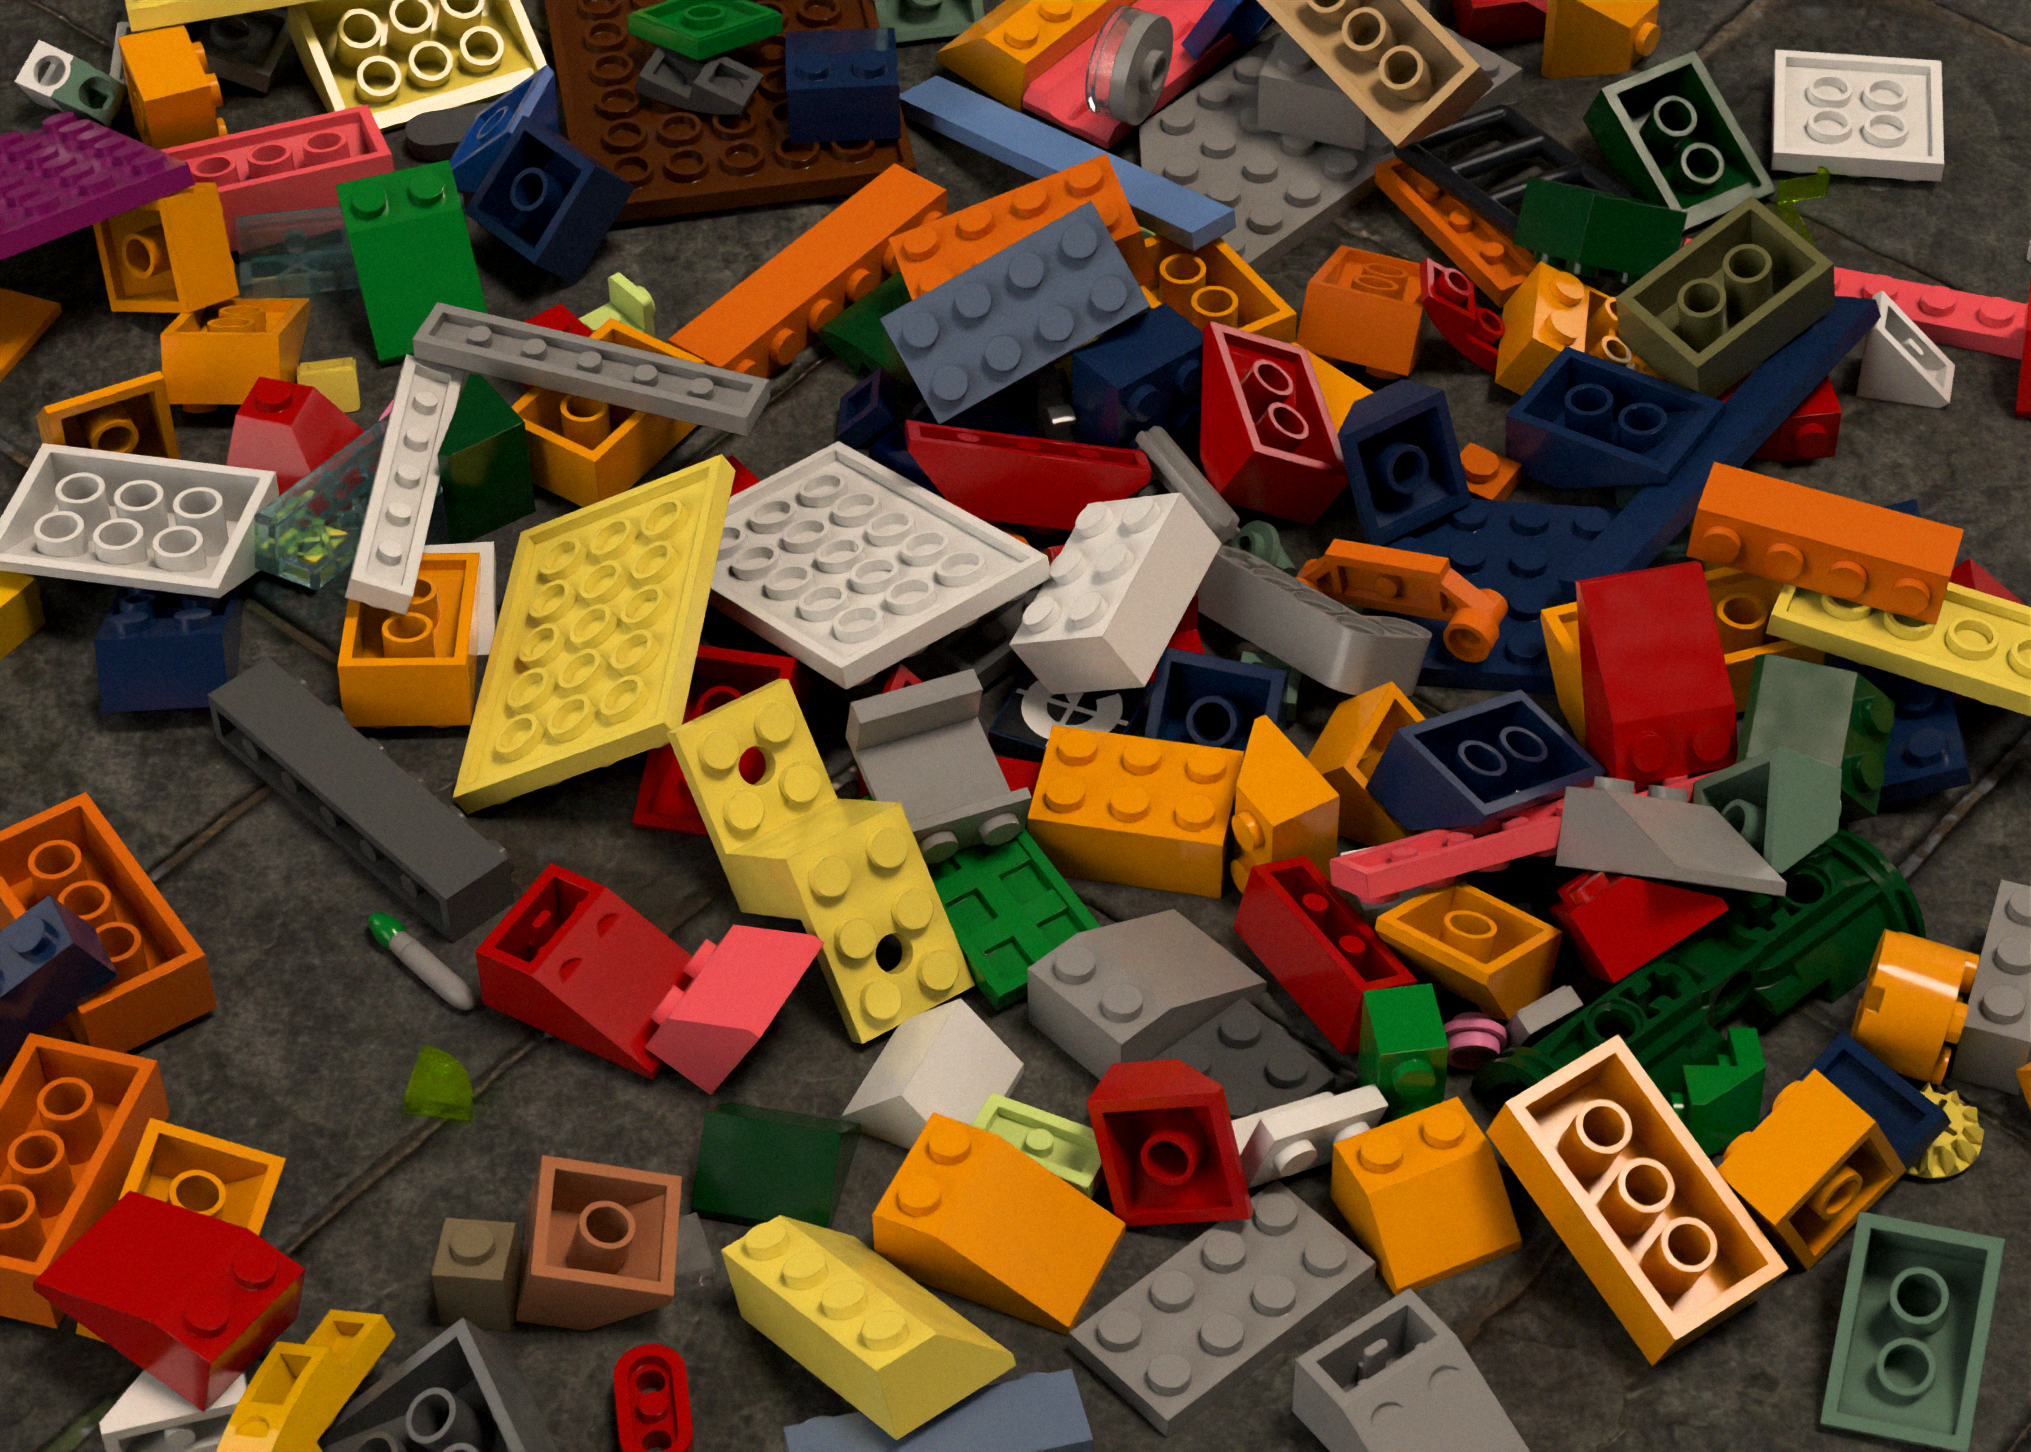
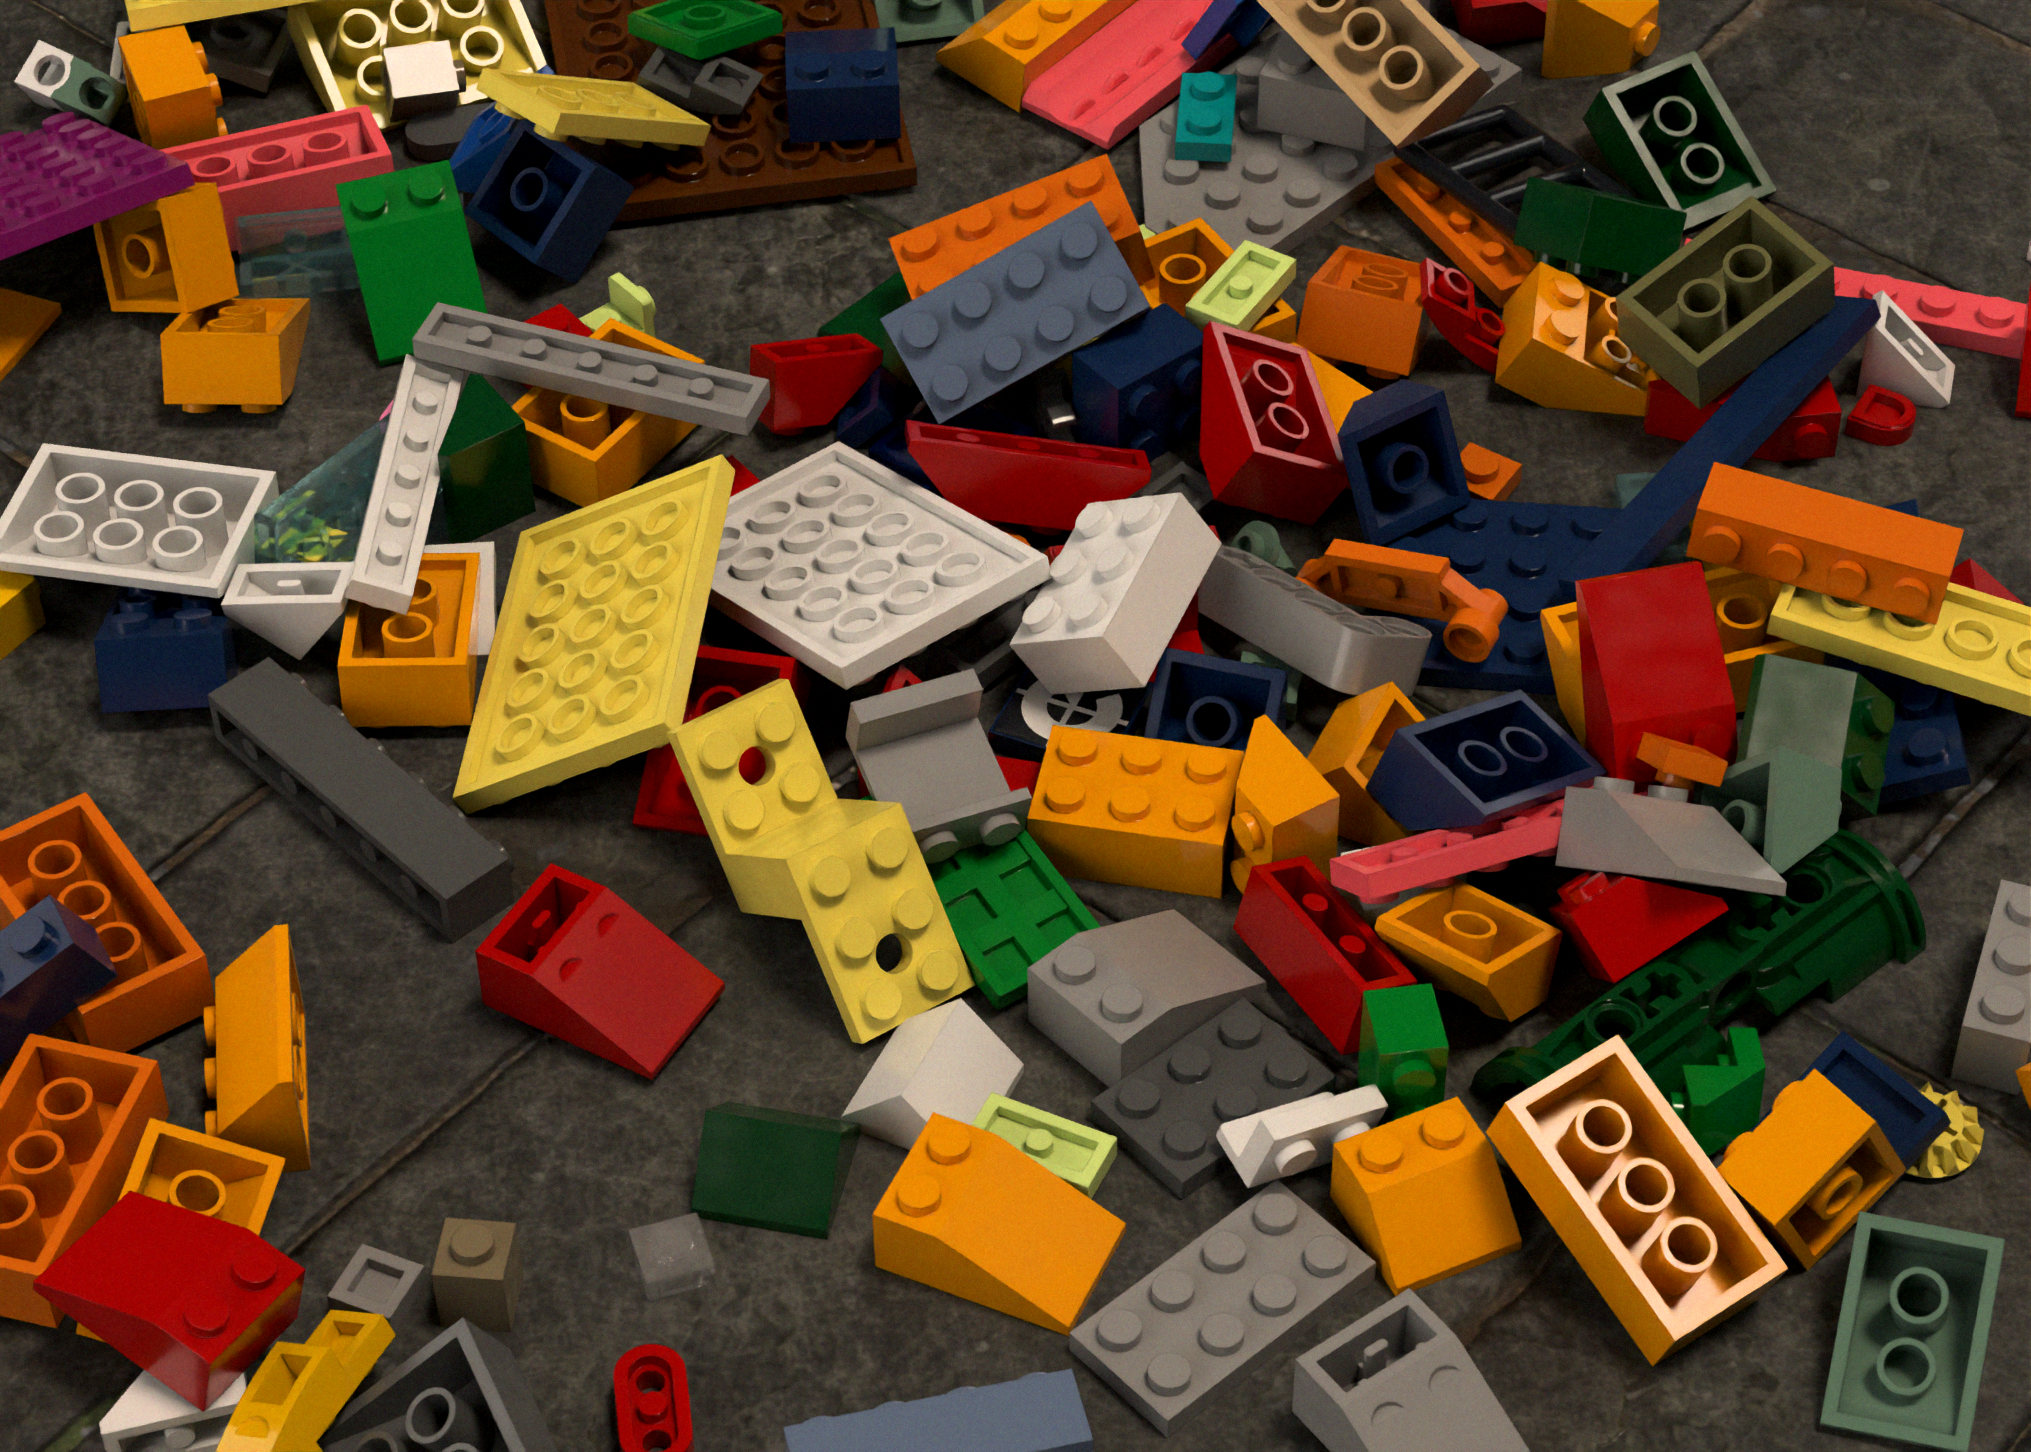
(117, 418): light orange slope -> none
(260, 1053): none -> light orange slope
(288, 431): red slope -> none
(288, 601): none -> white slope
(335, 380): light yellow slope -> none
(378, 1285): none -> light grey tile
(421, 79): none -> brick
(421, 961): light grey piece -> none
(439, 1087): clear neon green tile -> none
(591, 109): none -> light yellow plate
(597, 1244): nougat slope -> none
(728, 1001): coral slope -> none
(811, 378): none -> red slope
(813, 278): orange brick -> none
(859, 1323): light yellow slope -> none
(1043, 151): medium blue tile -> none
(1129, 64): light grey piece -> none
(1167, 1145): red slope -> none
(1182, 476): light grey axle -> none
(1206, 117): none -> teal plate
(1242, 288): none -> yellowish green plate
(1473, 1040): bright pink plate -> none
(1542, 1017): light grey tile -> none
(1605, 425): dark blue slope -> none
(1681, 763): none -> orange plate
(1797, 190): clear neon green piece -> none
(1857, 115): white plate -> none
(1882, 417): none -> red tile
(1914, 1004): light orange brick -> none

